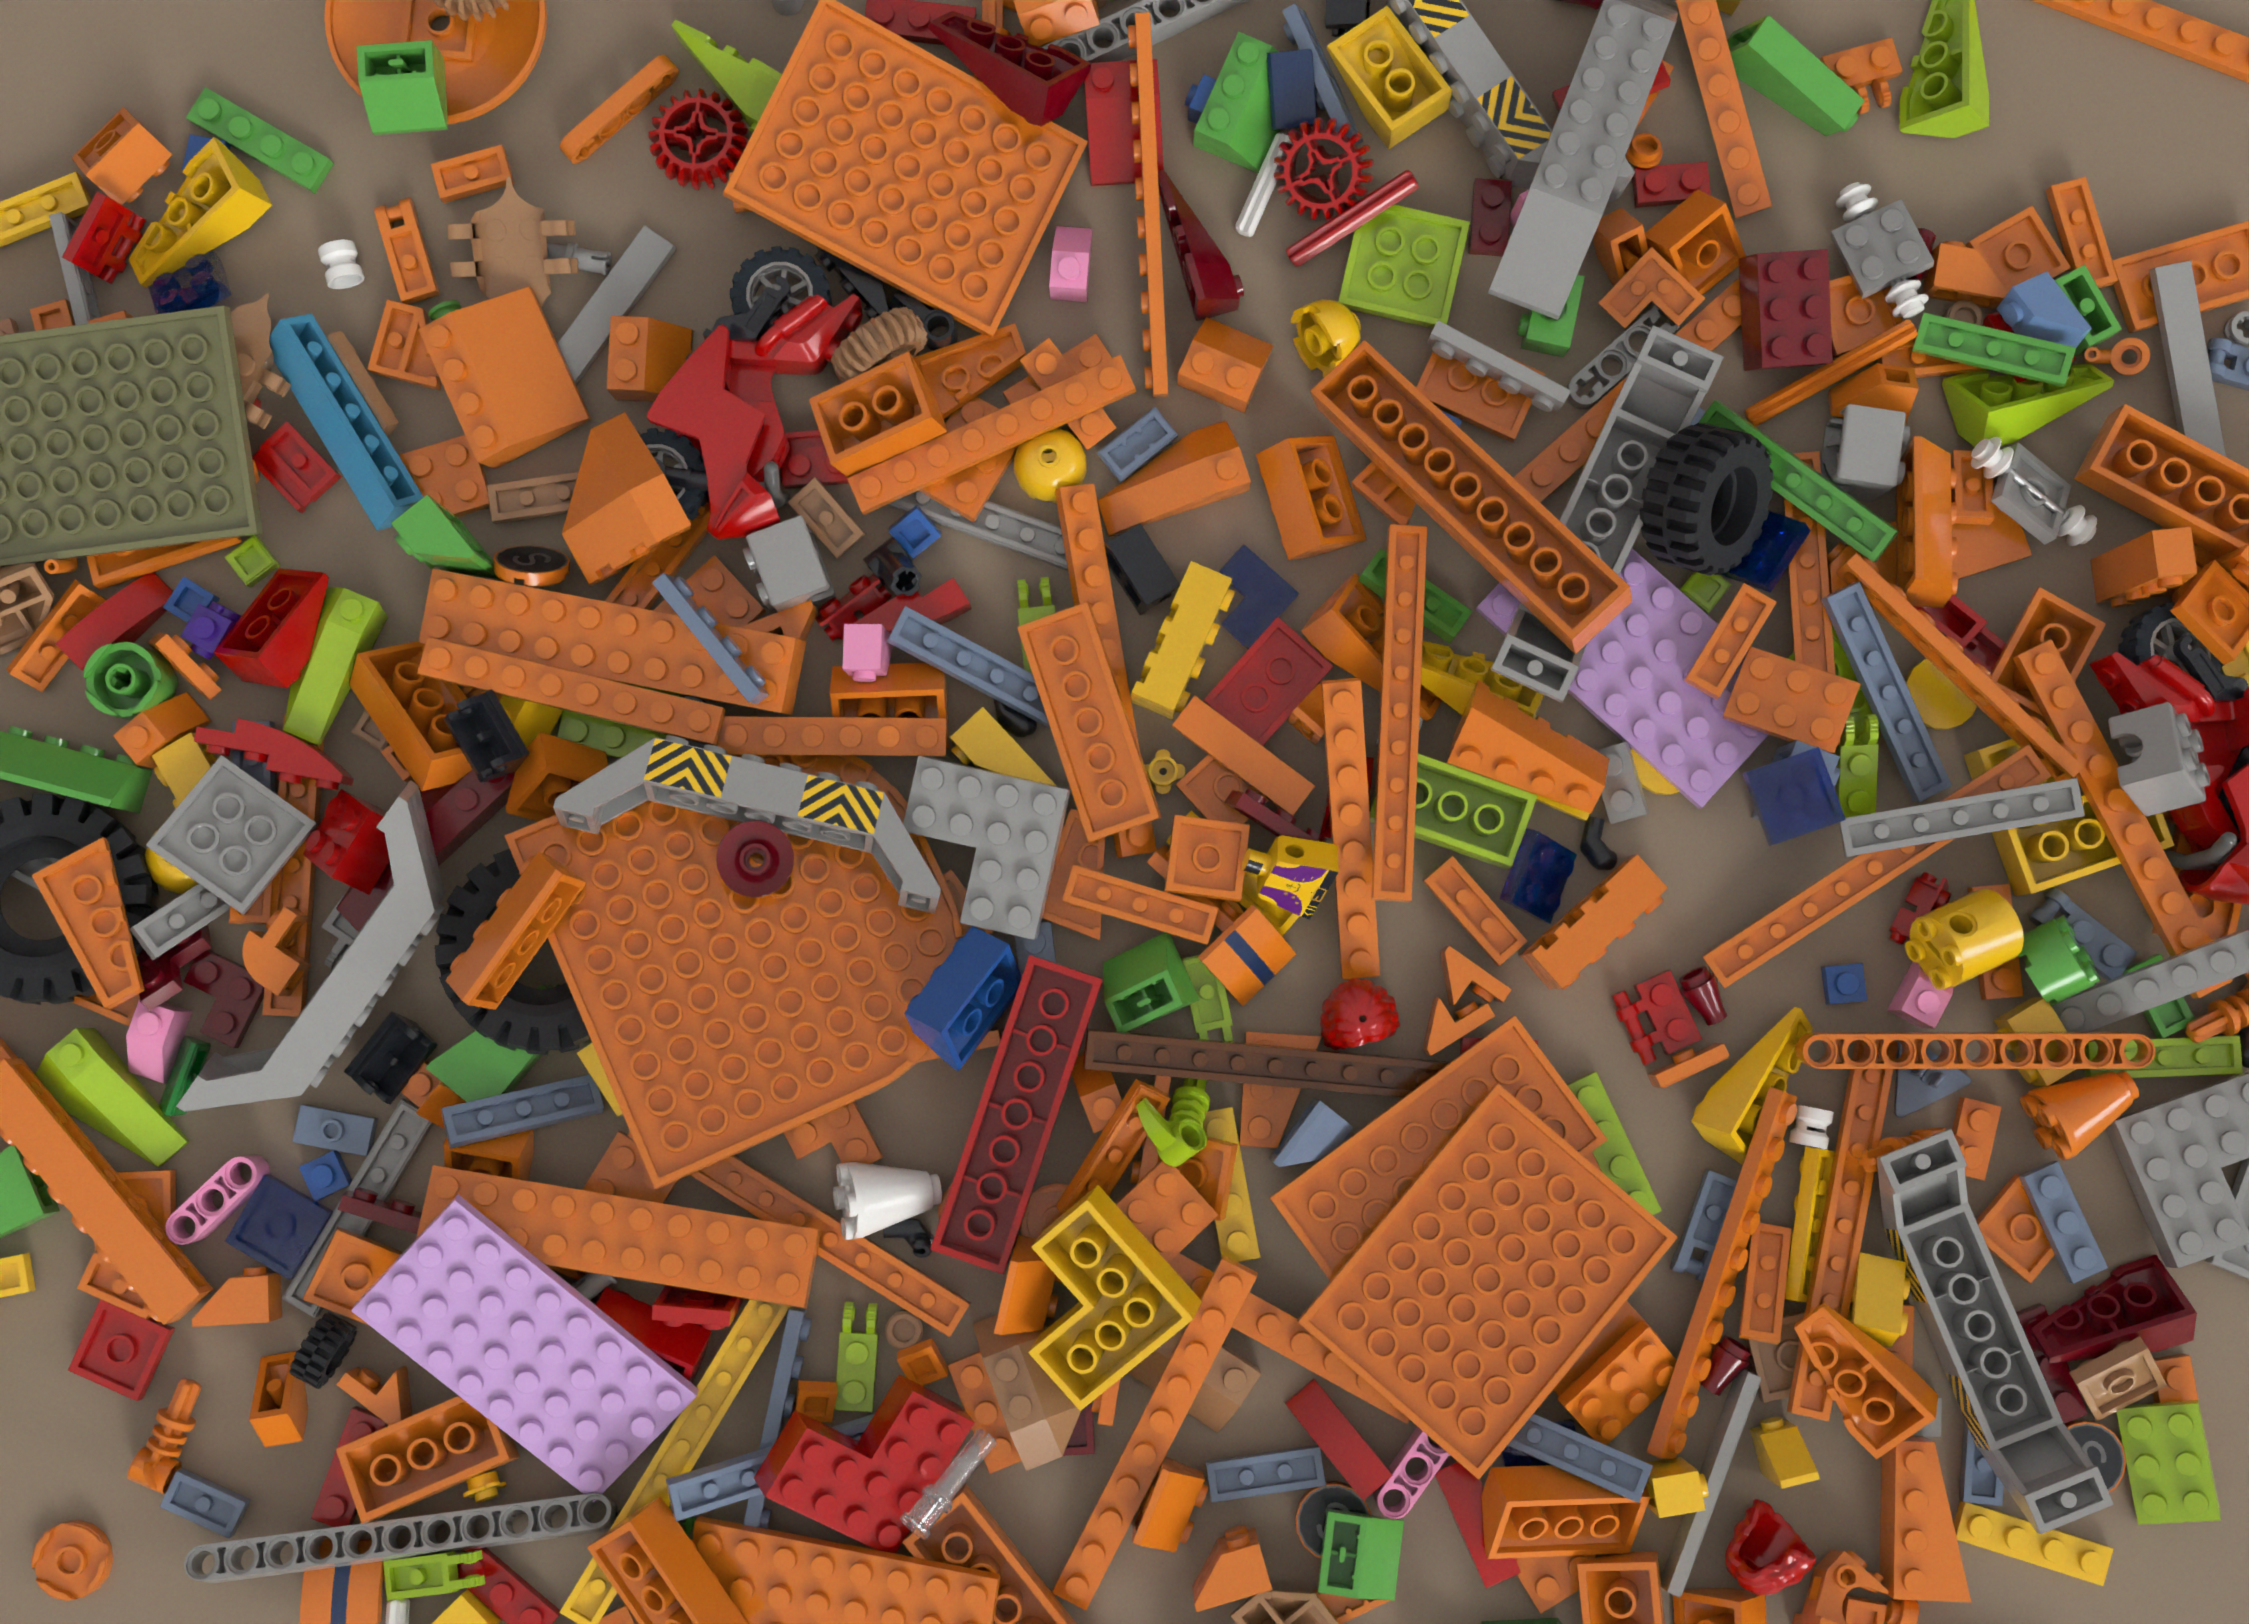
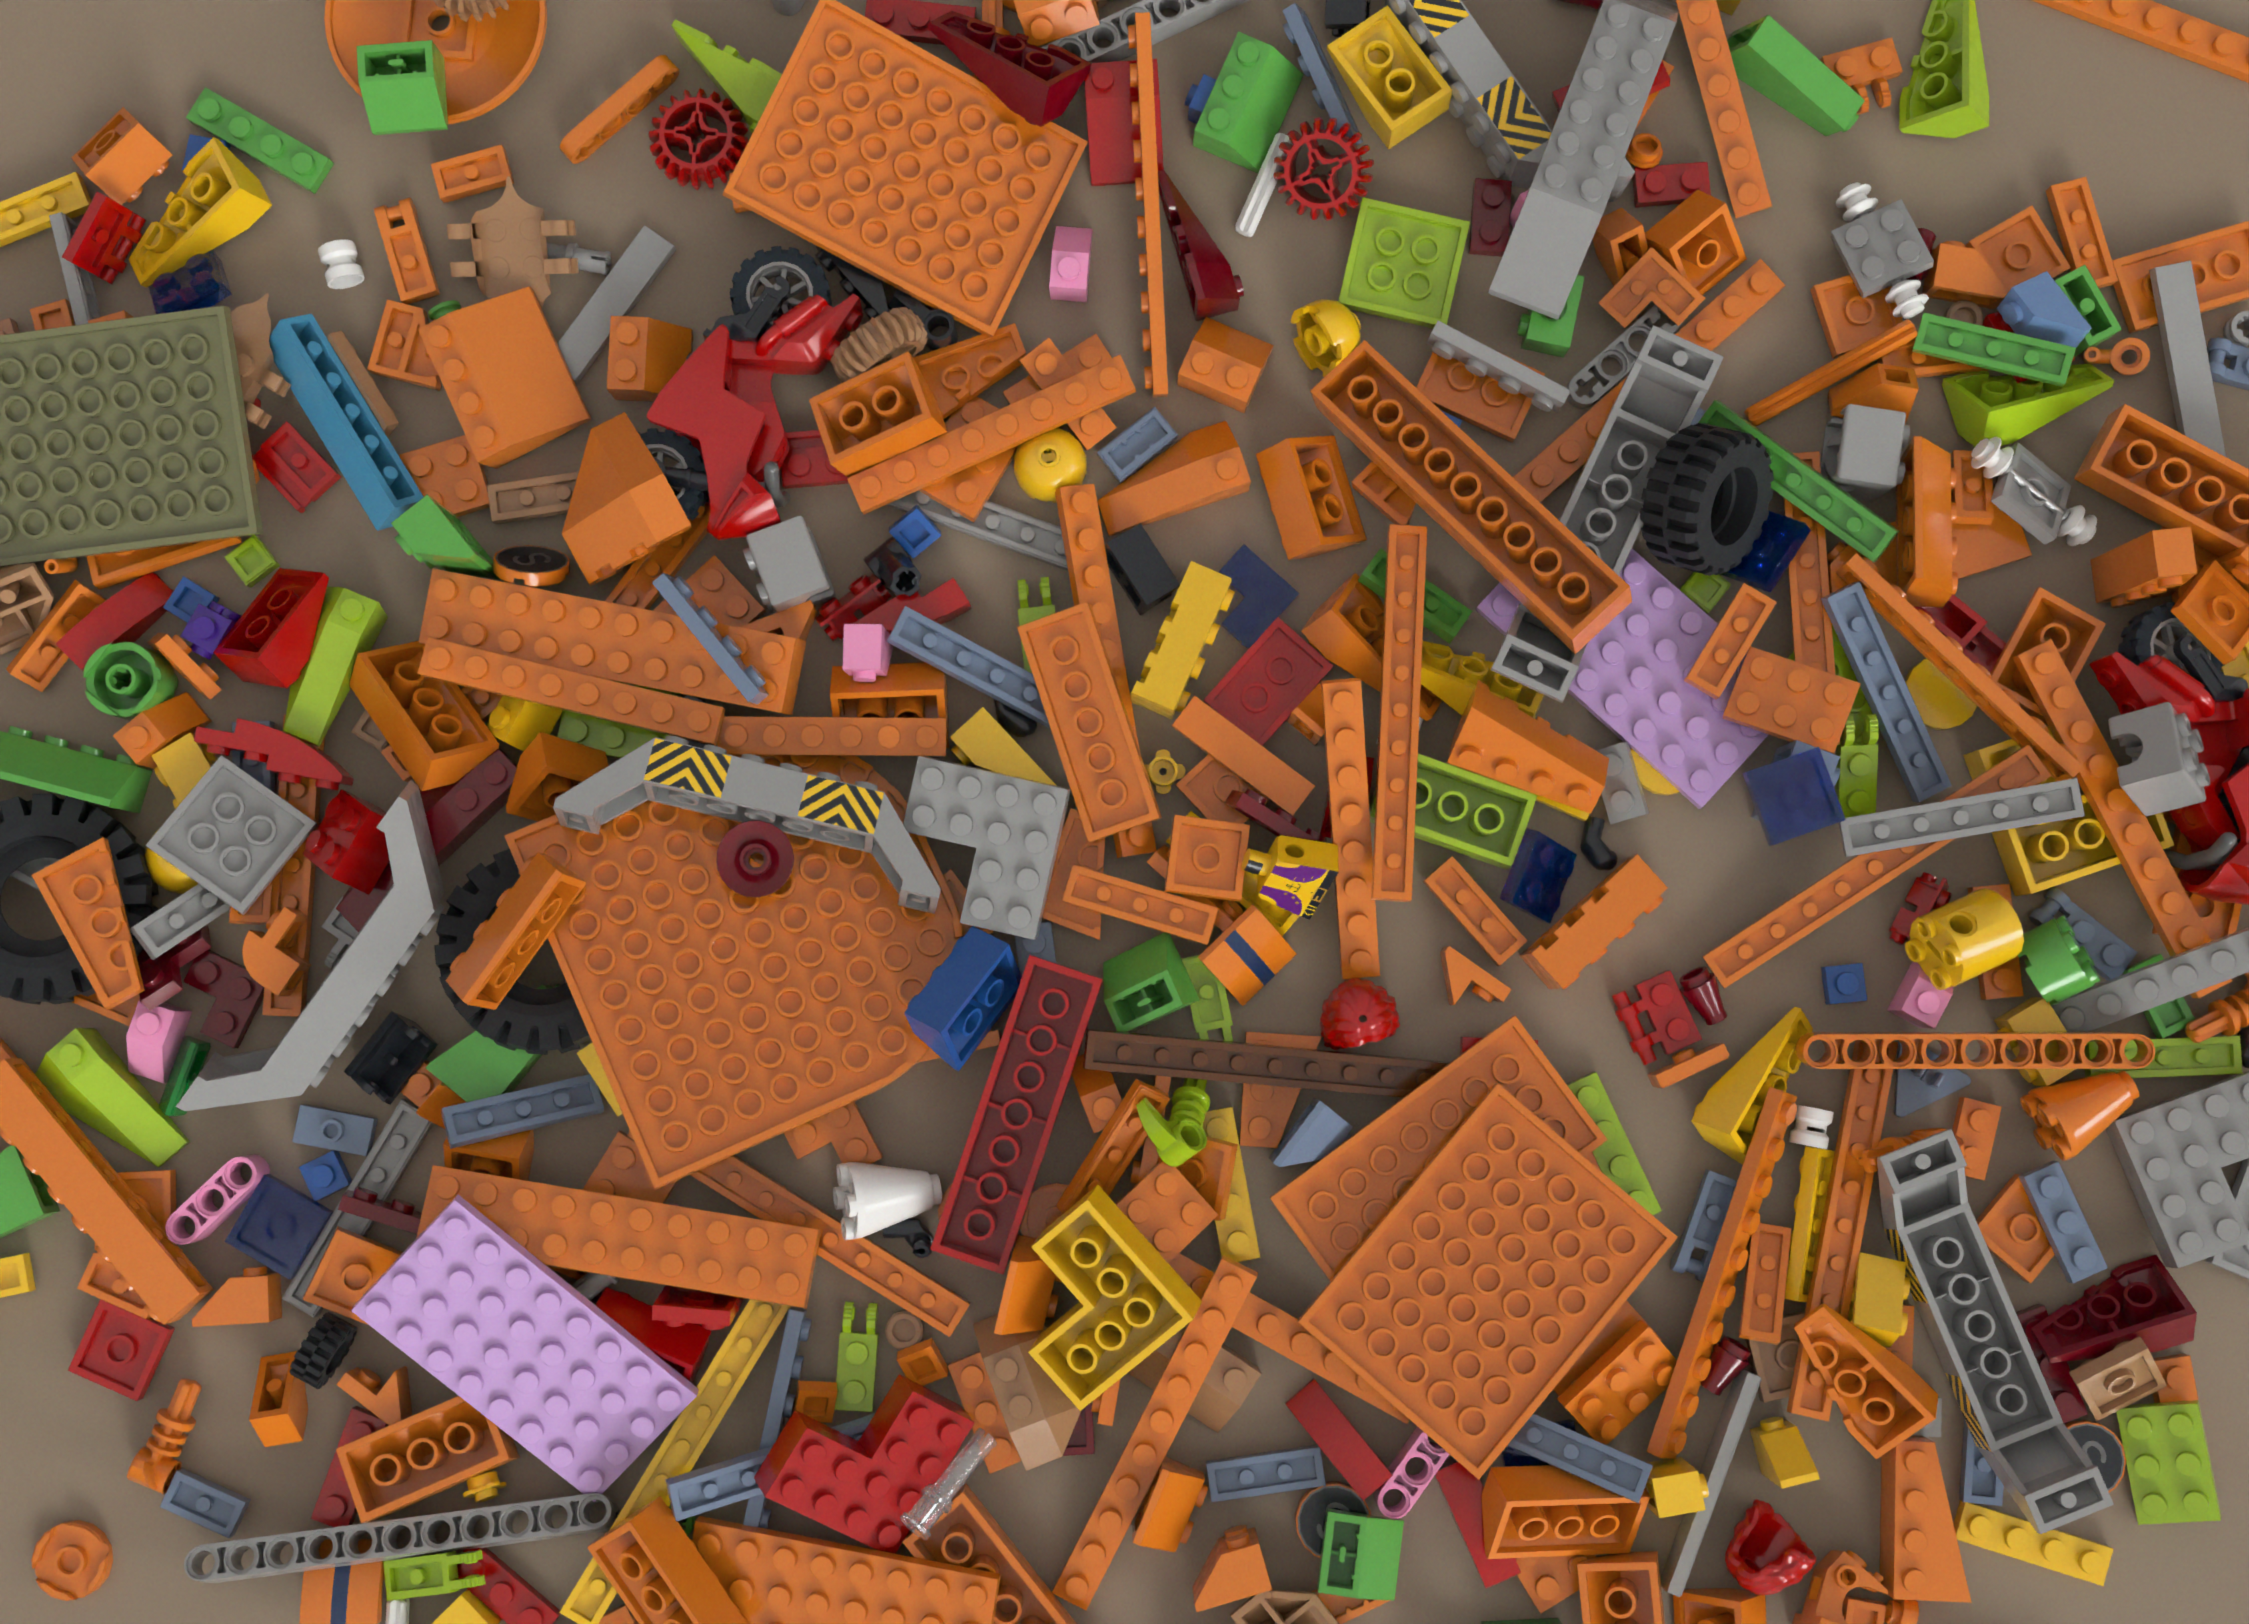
(486, 736): black hinge -> none
(826, 518): medium nougat plate -> none
(1291, 88): dark blue slope -> none
(1352, 218): red axle -> none
(1444, 1030): orange slope -> none
(1785, 309): dark red brick -> none

